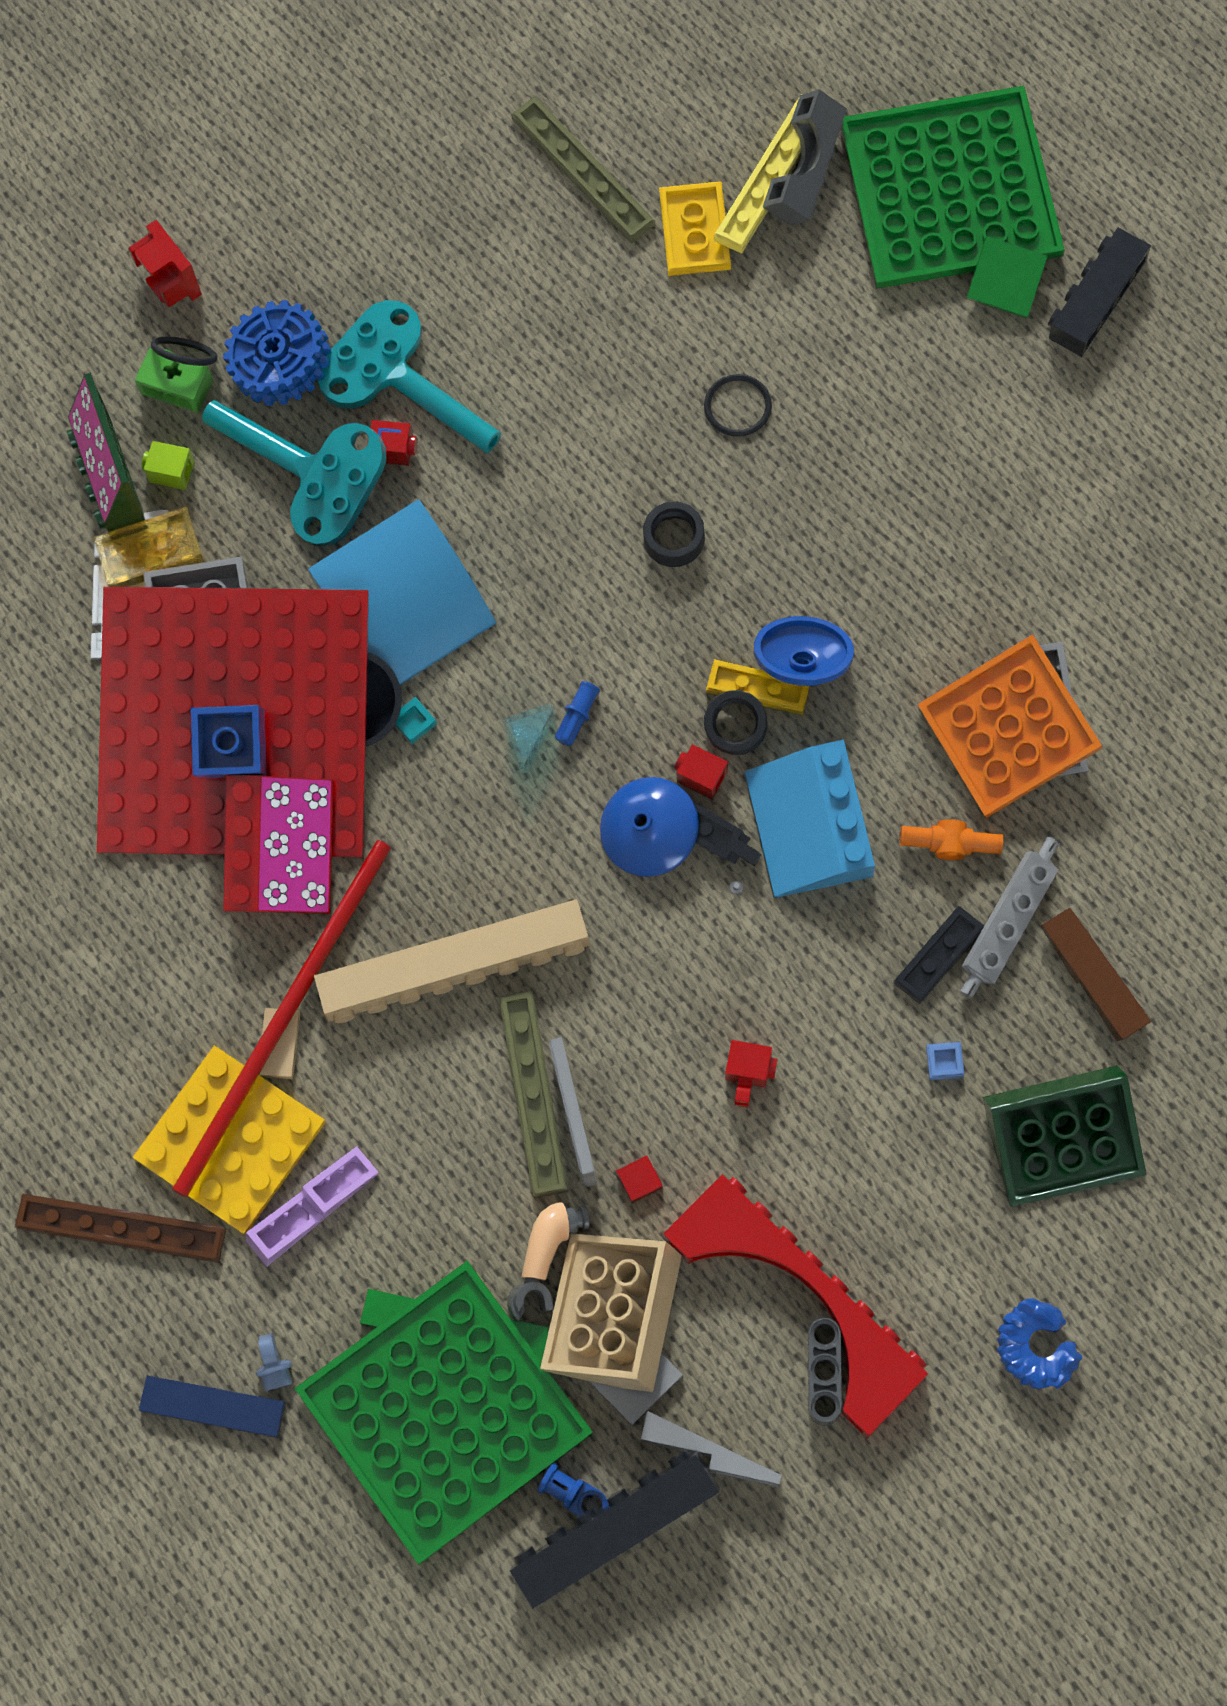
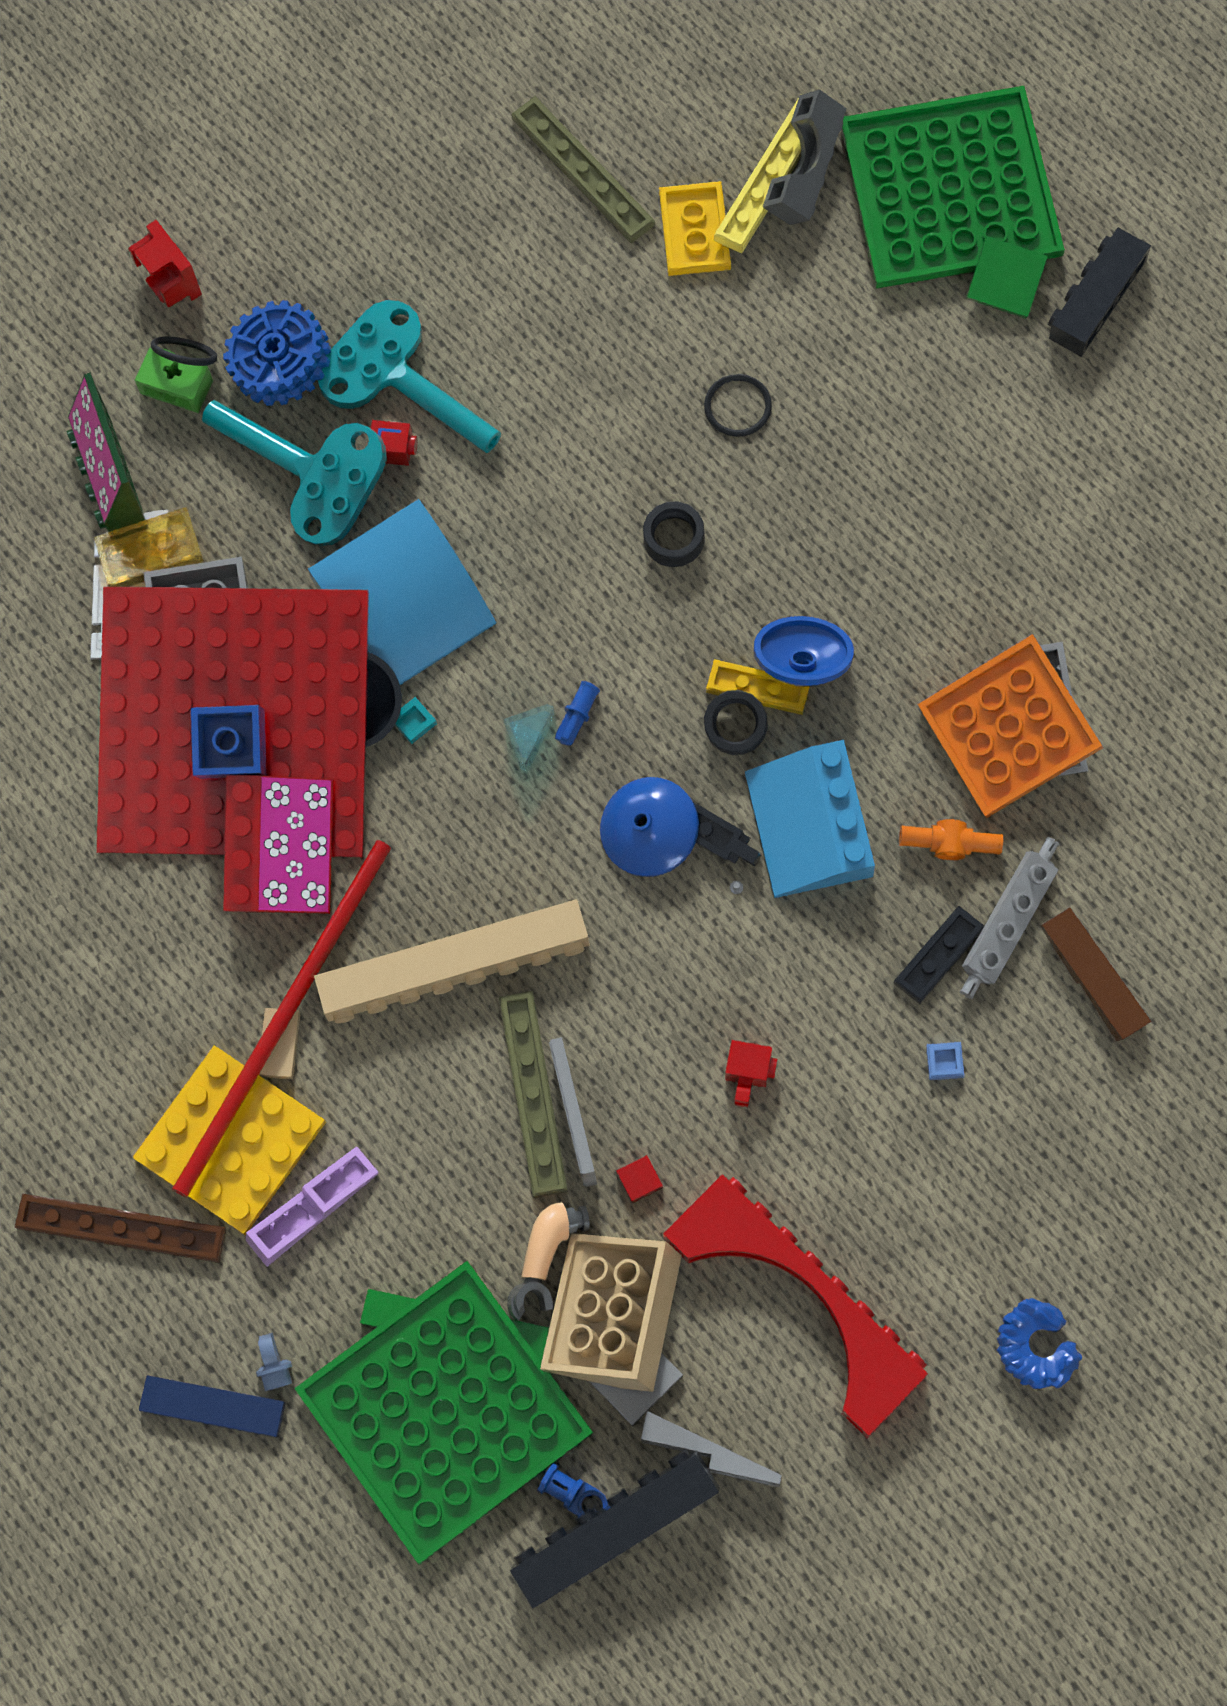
(168, 465): lime brick -> none
(701, 771): red brick -> none
(827, 1354): dark grey beam -> none
(1065, 1135): dark green slope -> none

